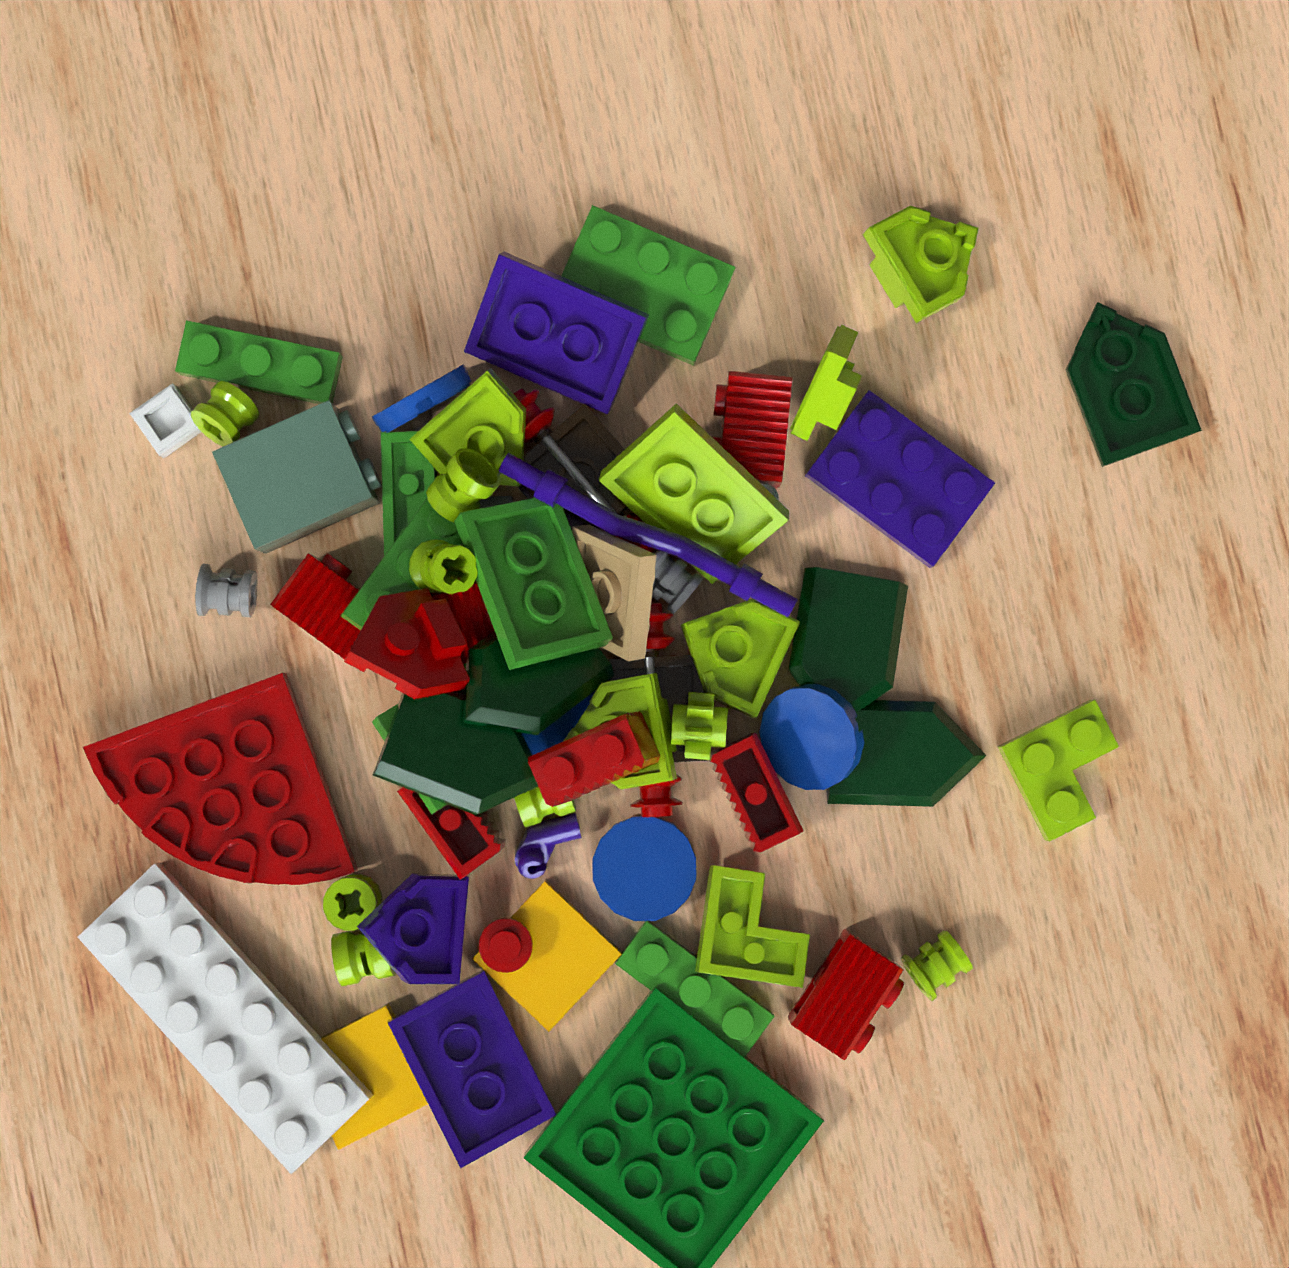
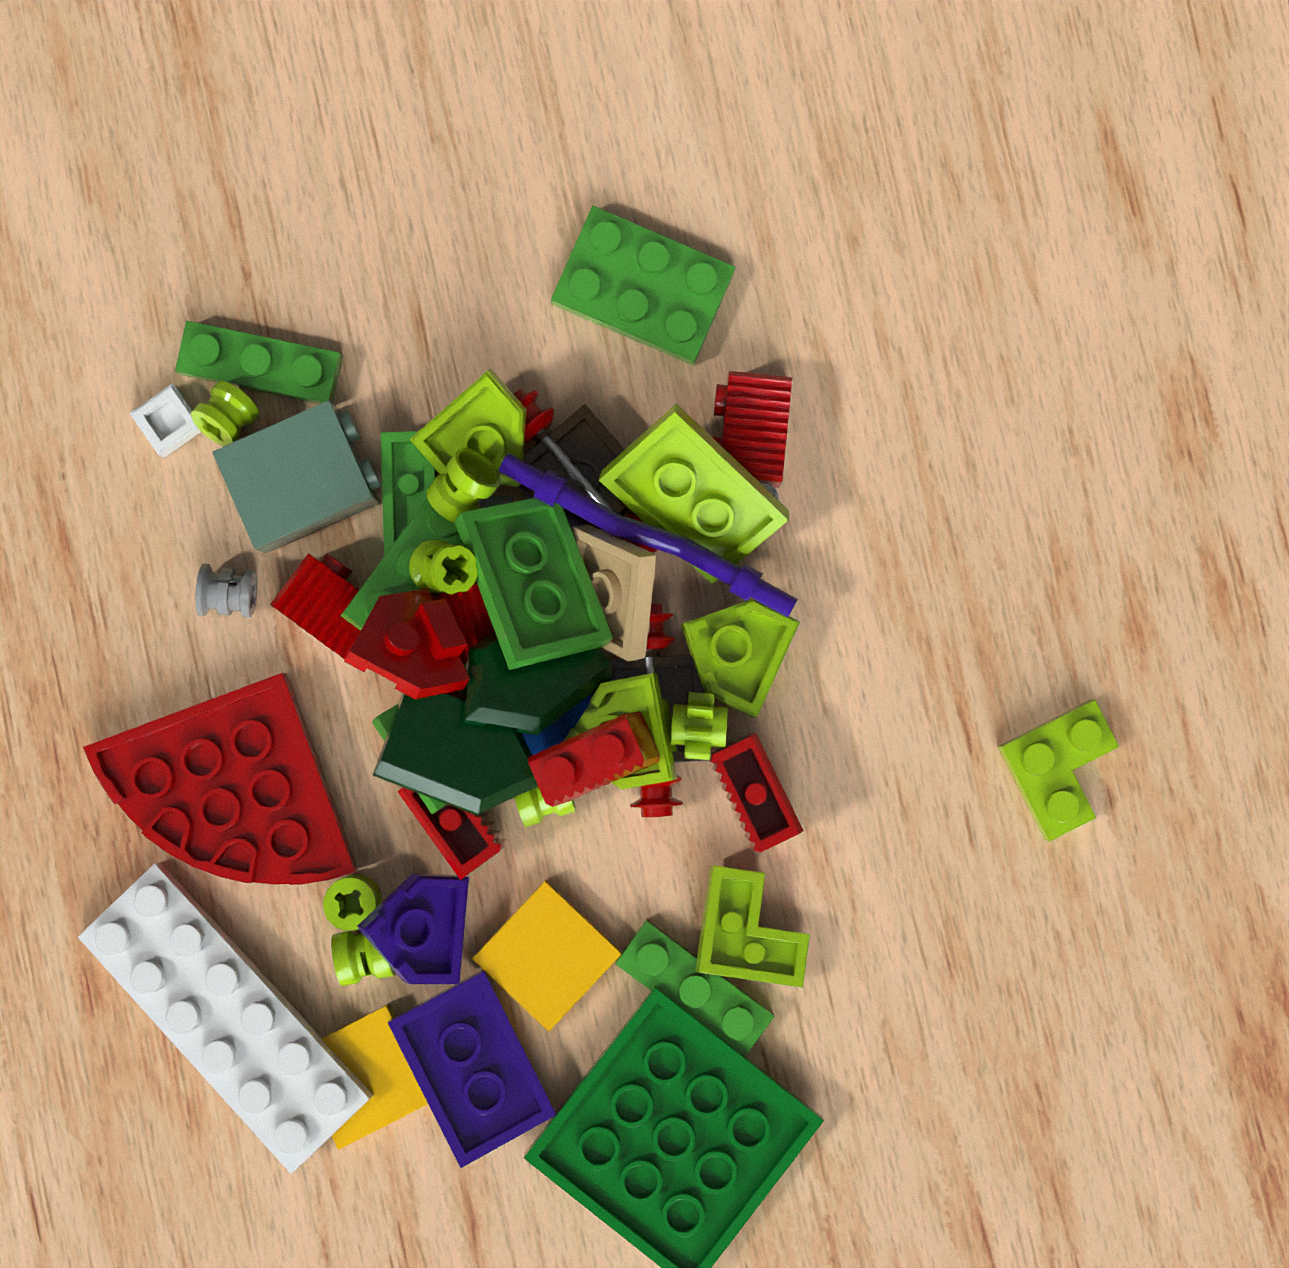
(422, 399): blue tile -> none
(505, 945): red plate -> none
(540, 841): dark purple arm -> none
(555, 332): dark purple plate -> none
(644, 868): blue tile -> none
(673, 581): light grey bush -> none
(811, 736): blue tile -> none
(830, 387): lime plate -> none
(847, 995): red brick -> none
(848, 633): dark green tile -> none
(900, 479): dark purple plate -> none
(907, 756): dark green tile -> none
(921, 260): lime plate -> none
(937, 964): lime bush -> none
(1128, 387): dark green tile -> none

